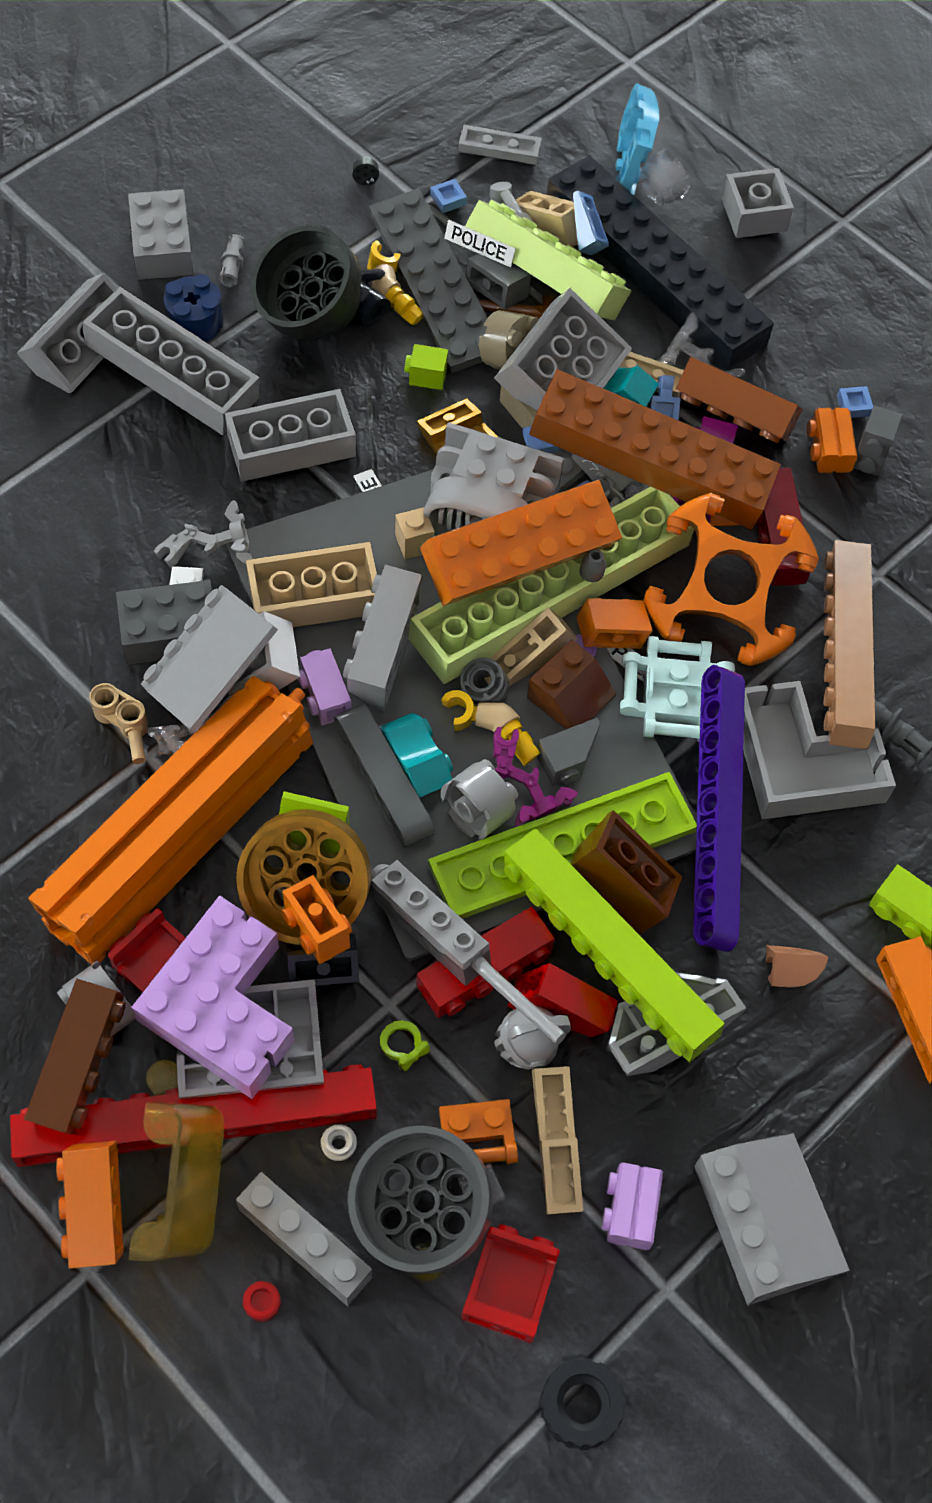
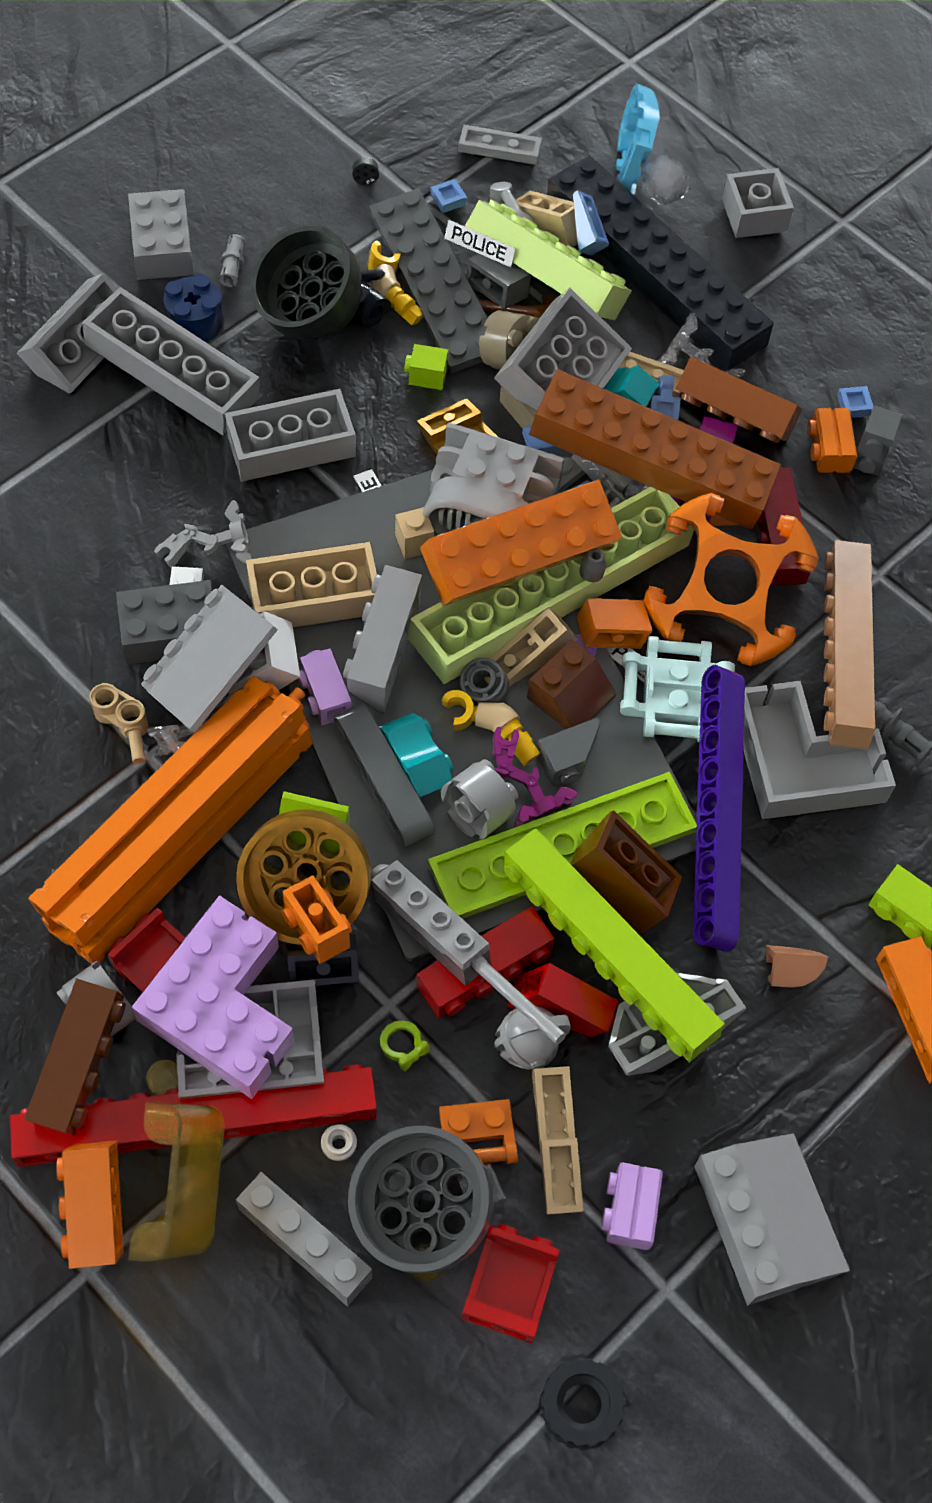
(261, 1301): red tile -> none

